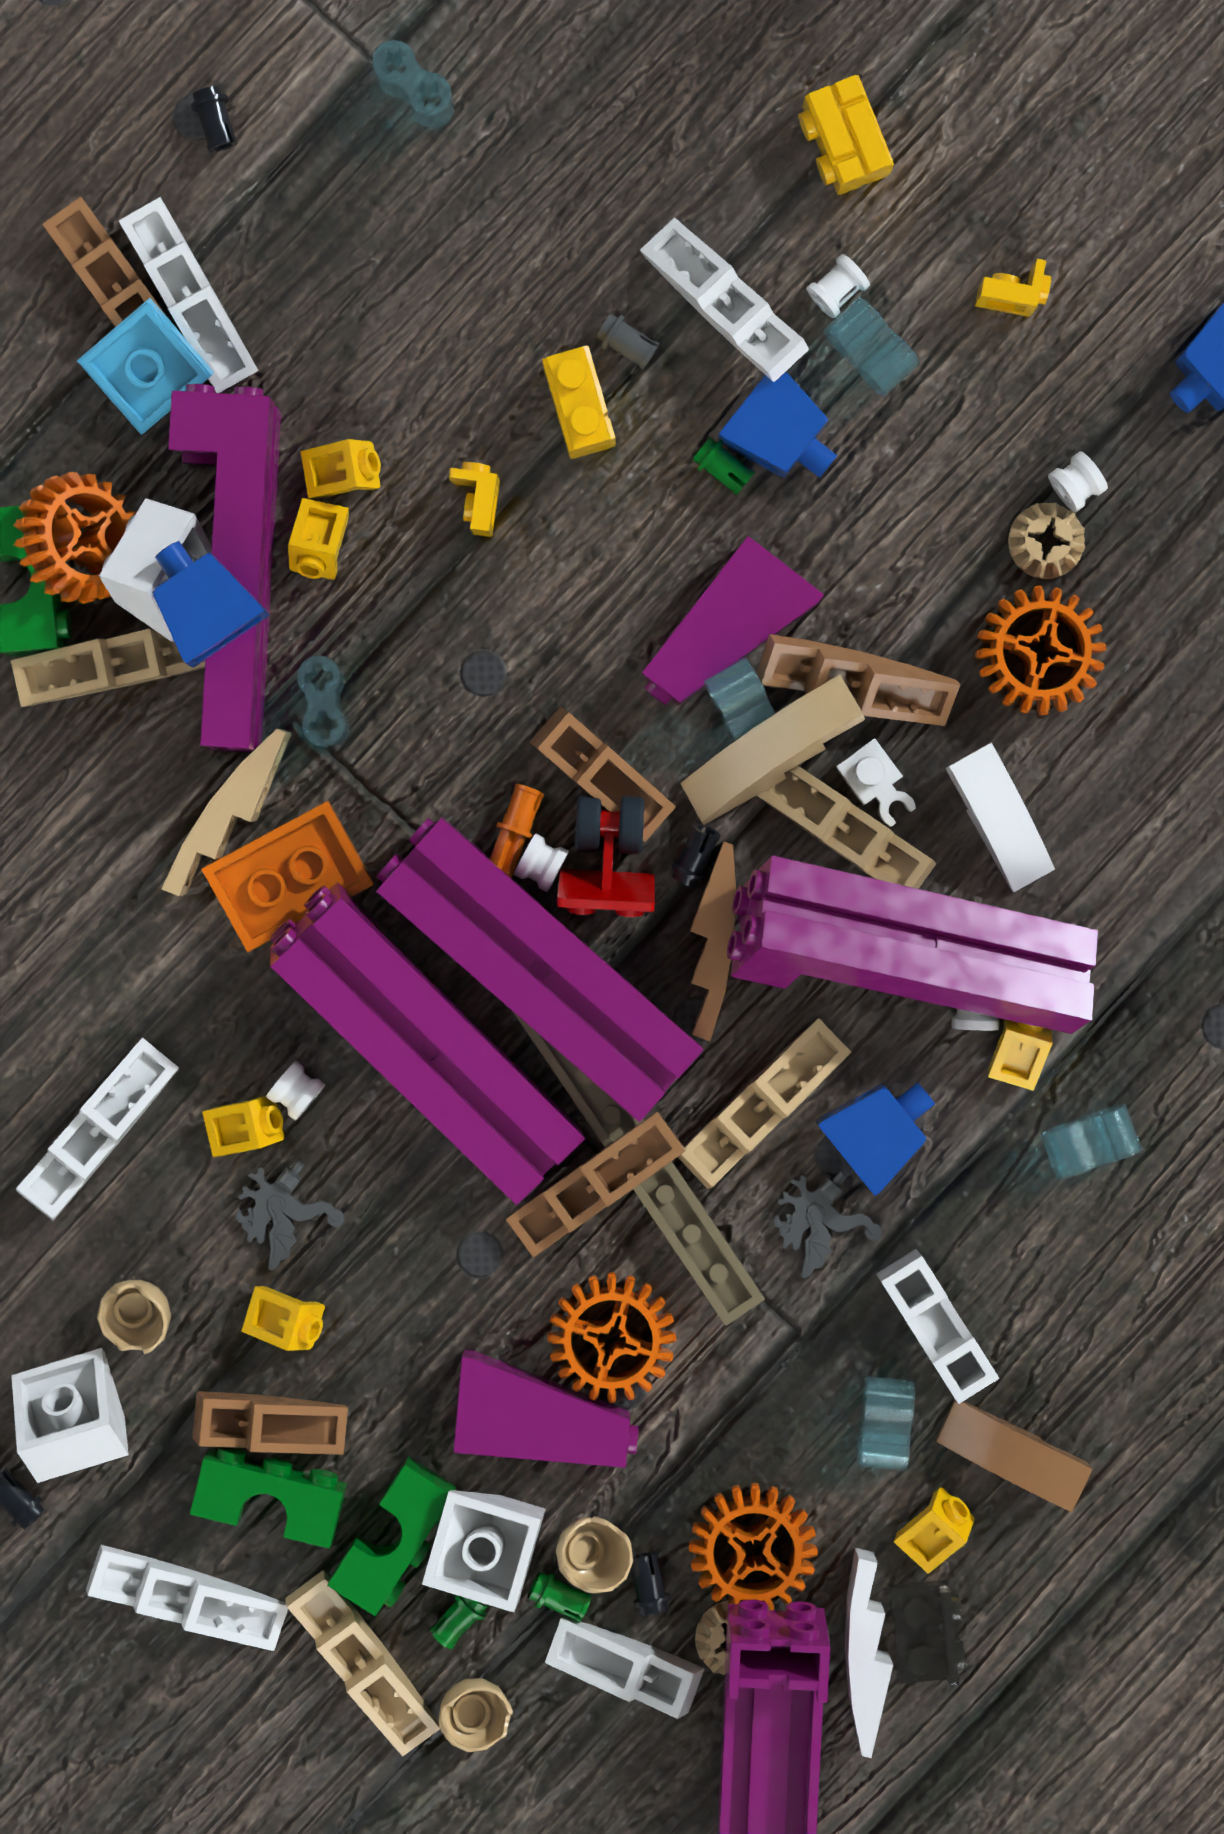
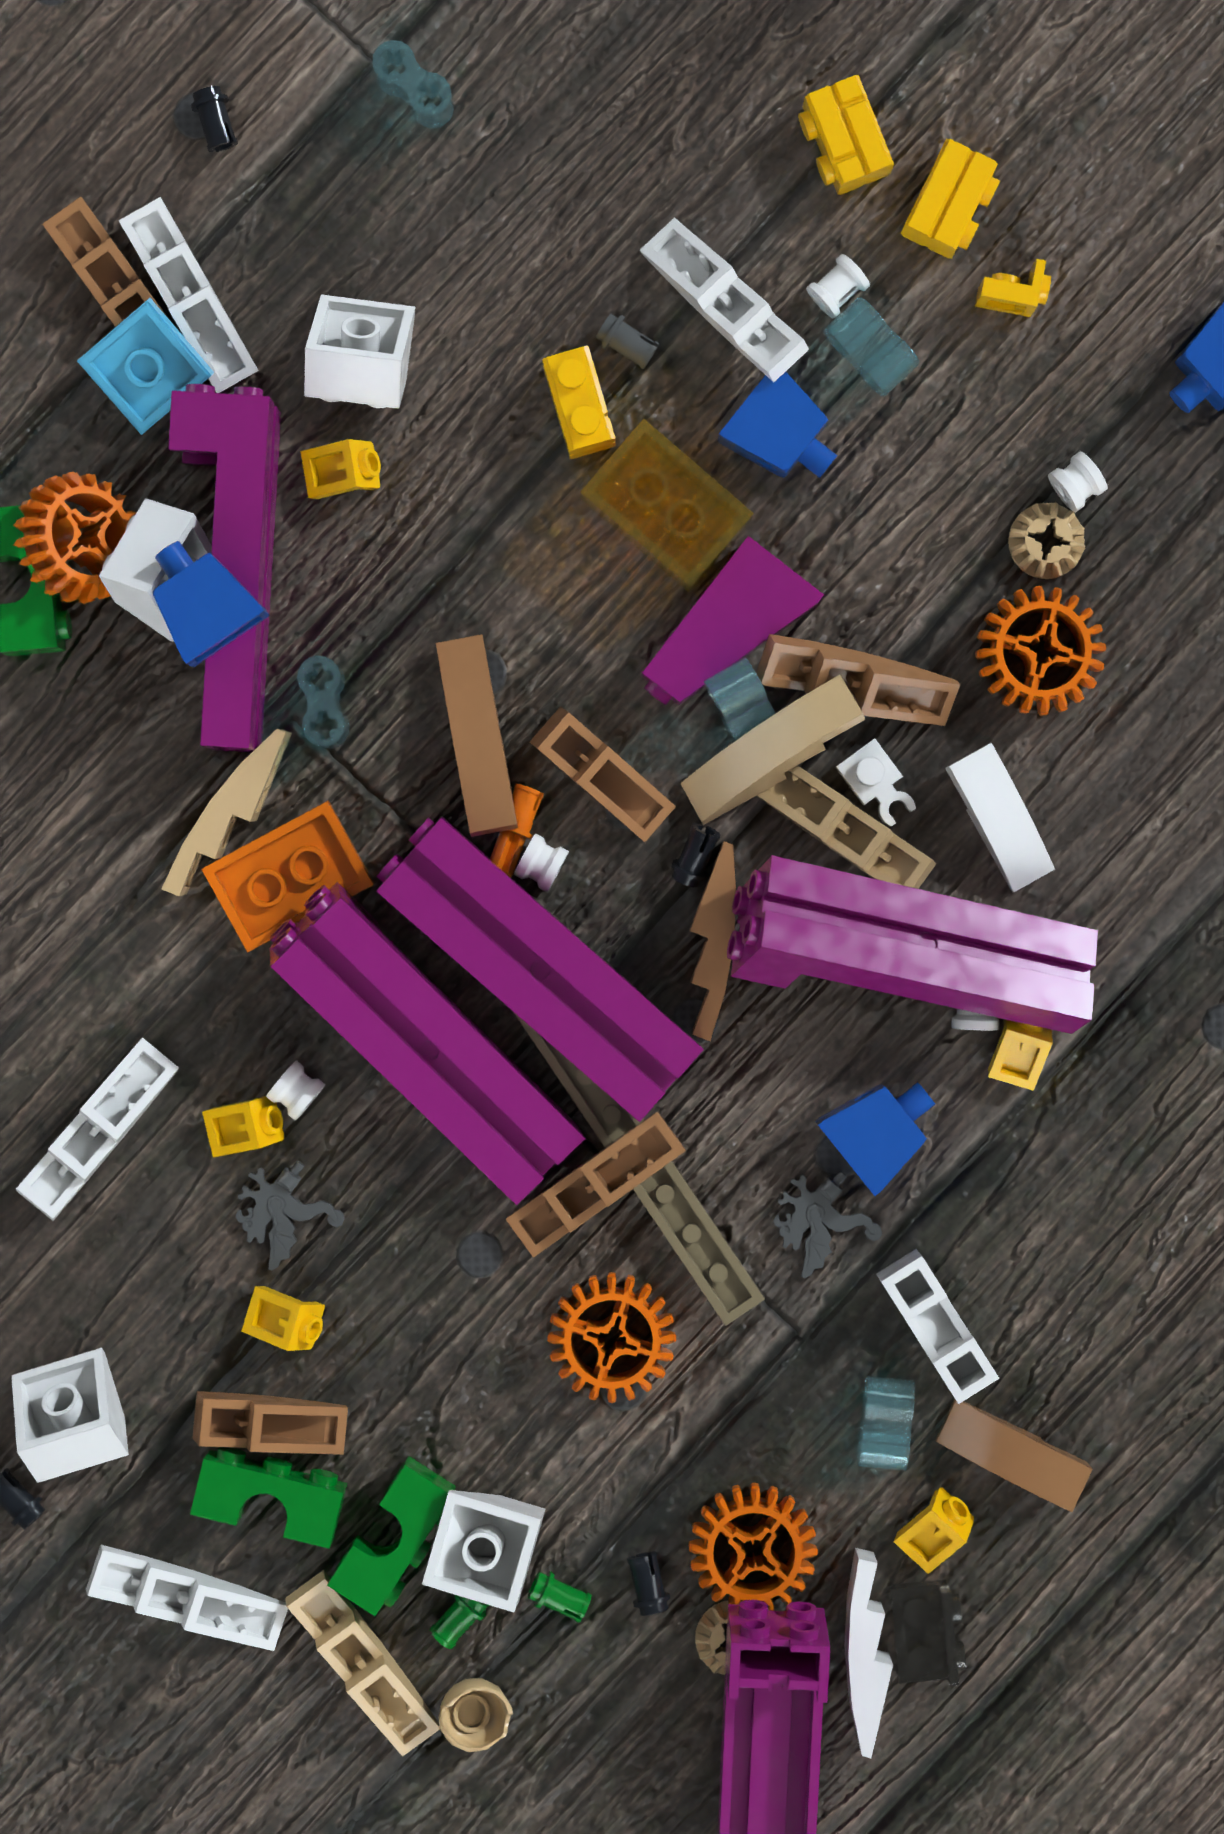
(97, 667): tan slope -> none
(134, 1315): tan hair -> none
(317, 539): yellow bracket -> none
(358, 351): none -> white slope
(476, 735): none -> medium nougat slope
(481, 505): yellow bracket -> none
(533, 1418): magenta slope -> none
(590, 890): red plate -> none
(594, 1555): tan hair -> none
(625, 1667): white slope -> none
(666, 505): none -> clear yellow brick
(722, 464): green pin -> none
(763, 1103): tan slope -> none
(949, 199): none -> yellow brick
(1091, 1141): clear light blue axle -> none

